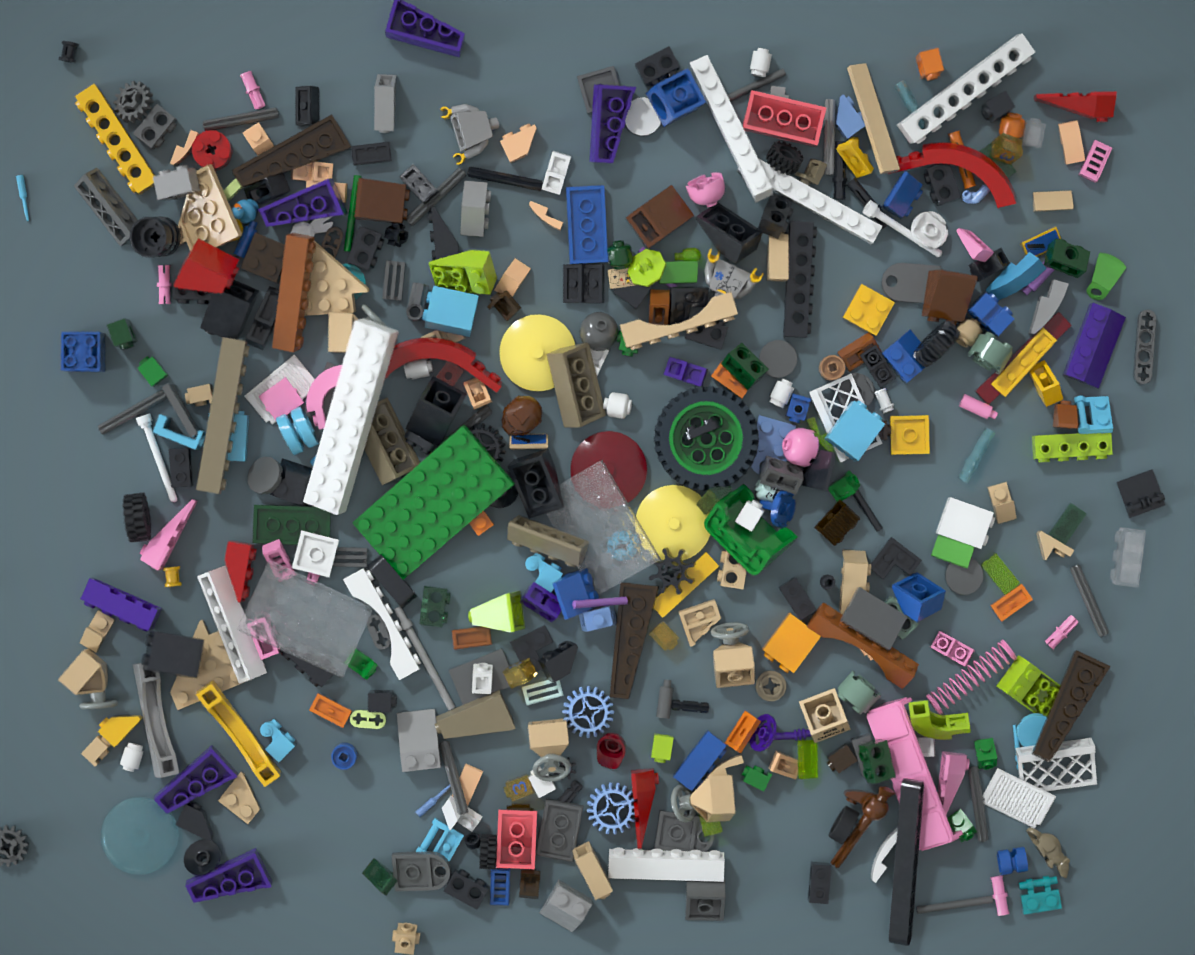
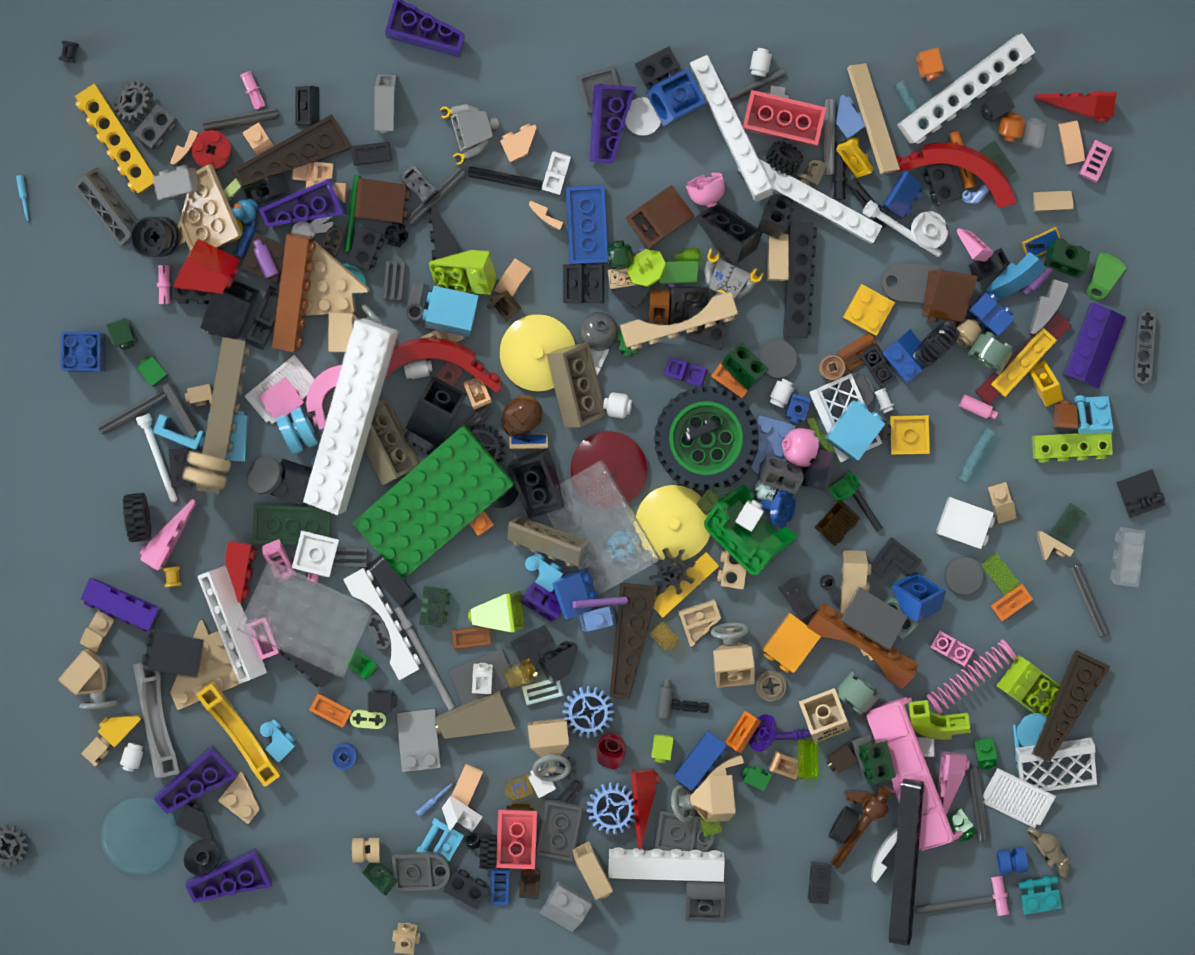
(206, 470): none -> tan wheel
(265, 259): none -> medium lavender cylinder
(359, 850): none -> tan wheel
(453, 777): dark grey axle -> none
(475, 208): light grey brick -> none
(952, 551): bright green slope -> none
(1007, 148): clear yellow brick -> none
(1062, 631): bright pink axle -> none

